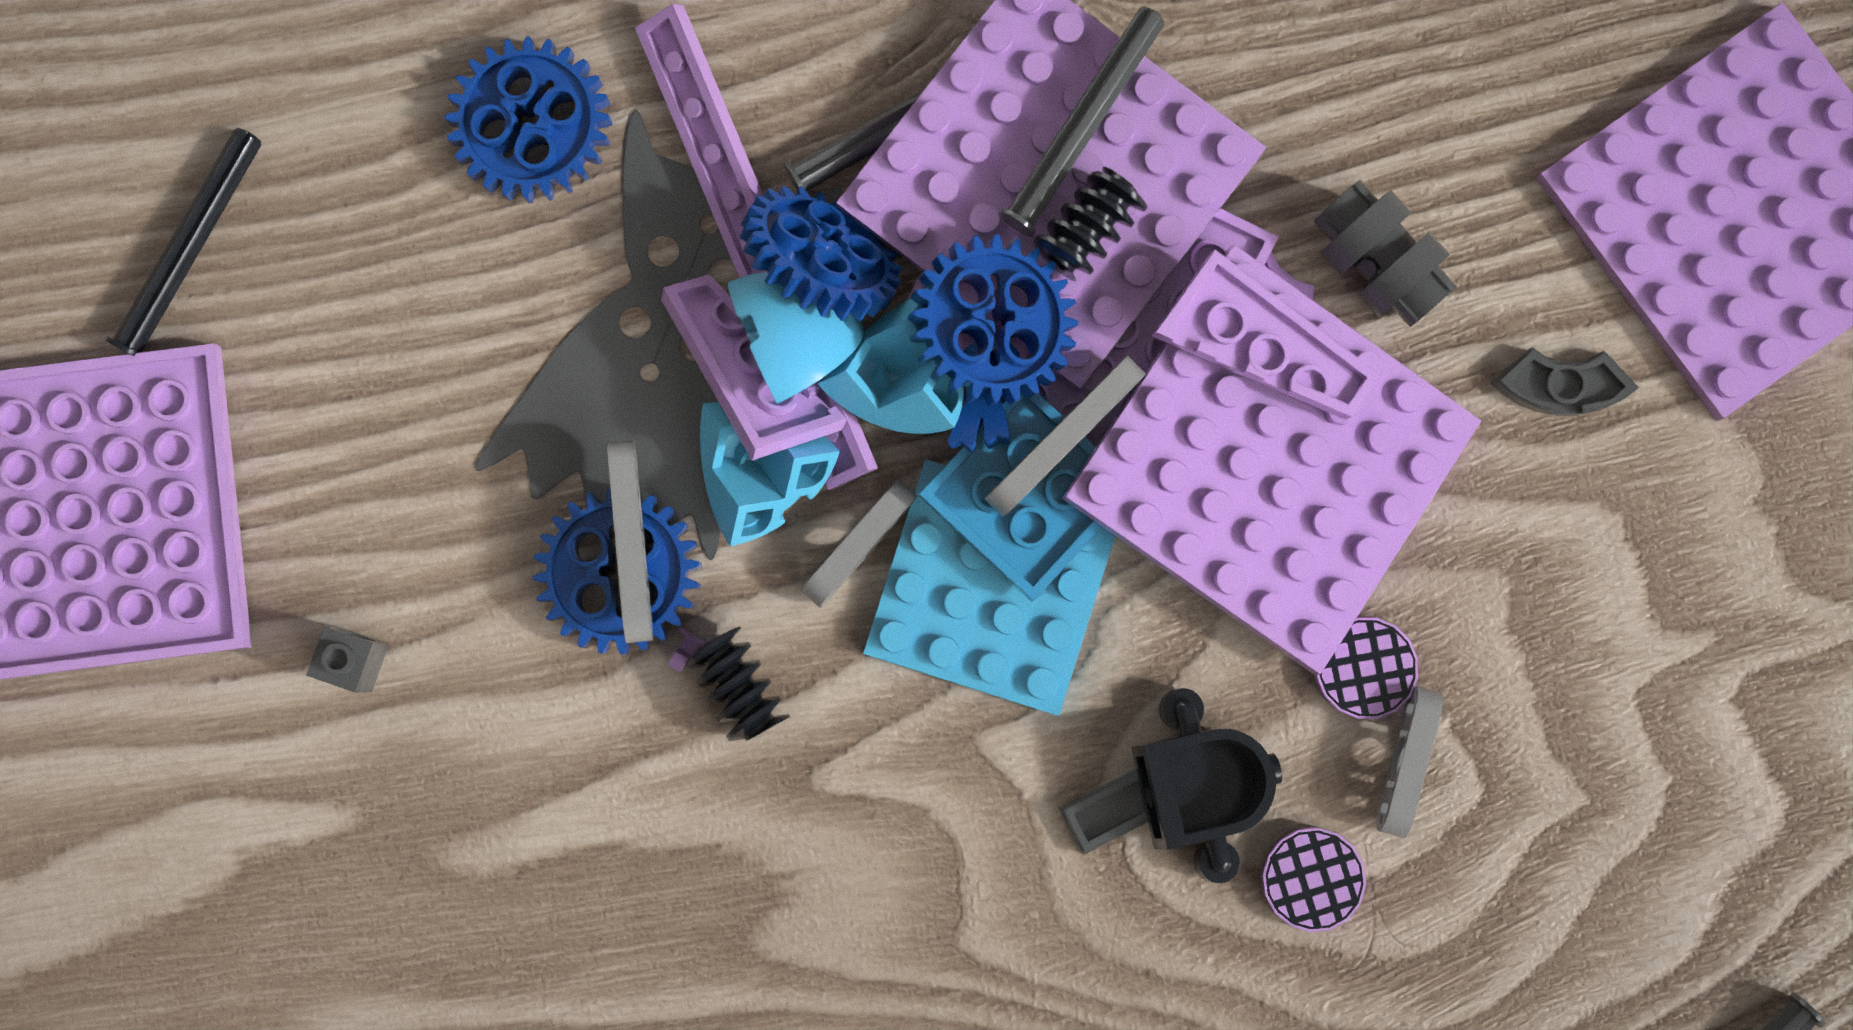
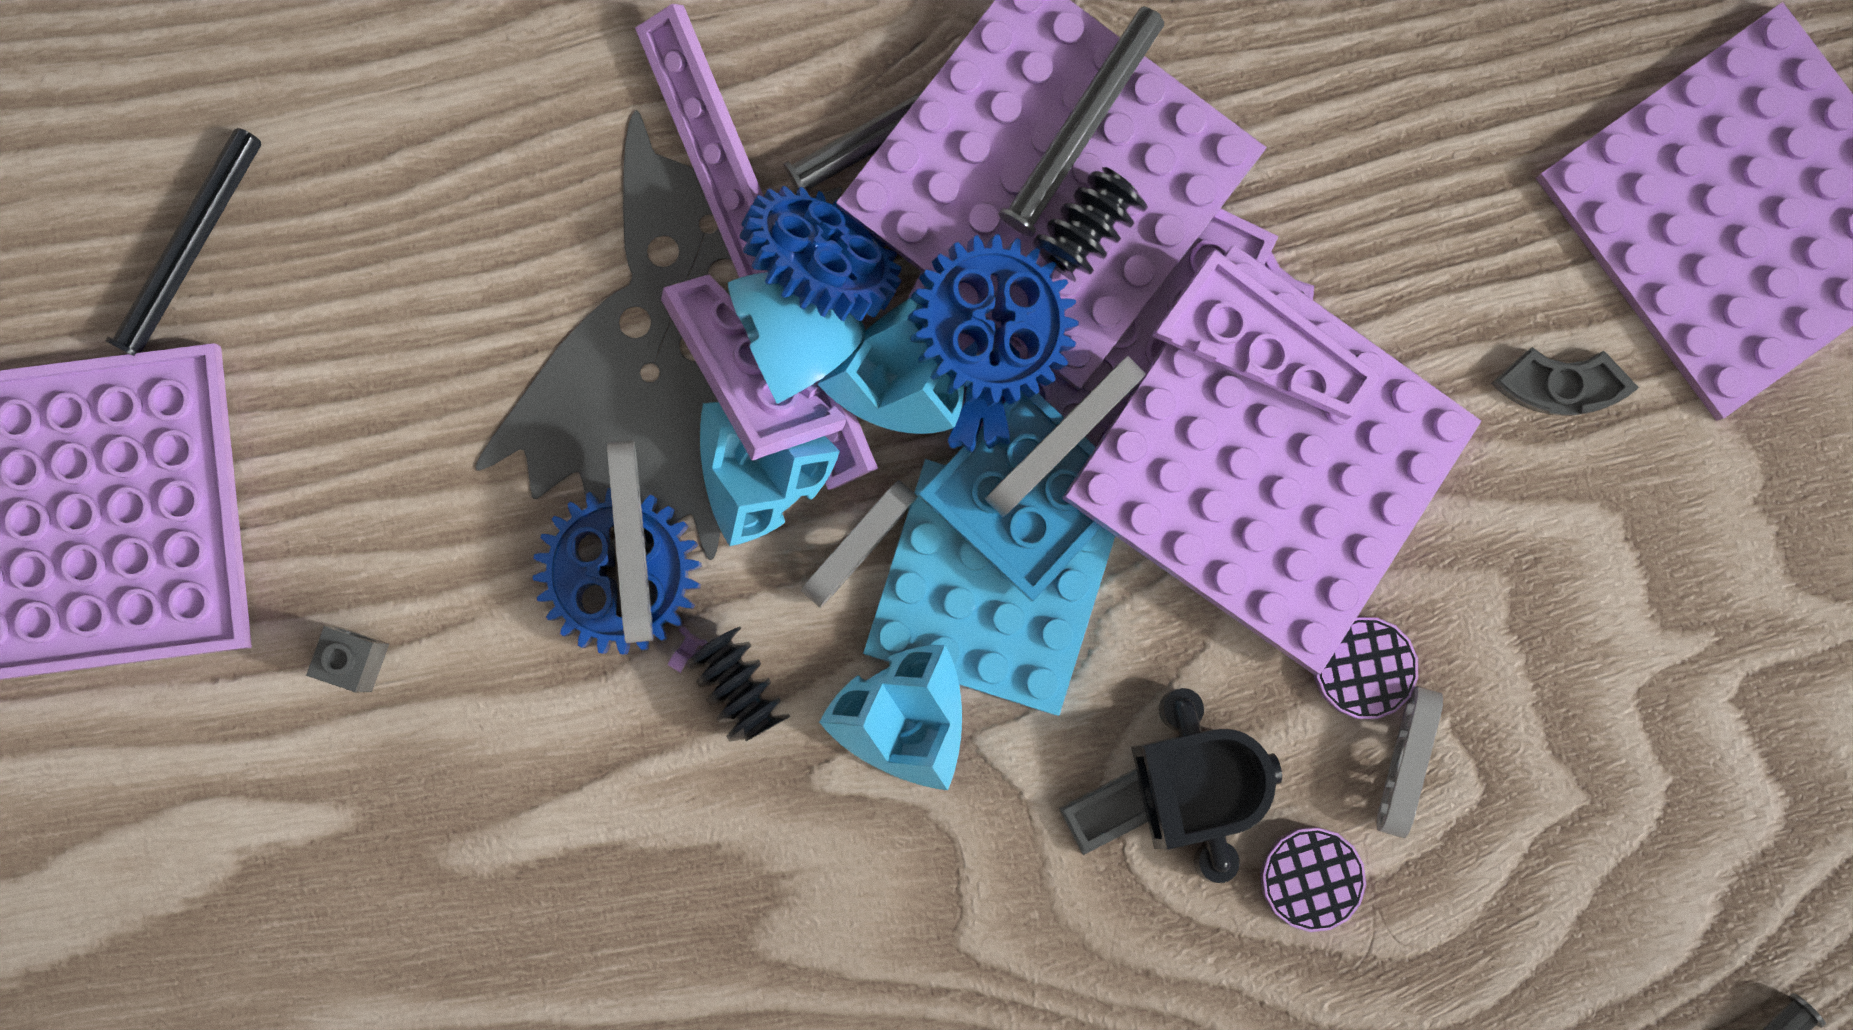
(489, 99): blue gear -> none
(903, 717): none -> medium azure brick
(1396, 266): dark grey piece -> none

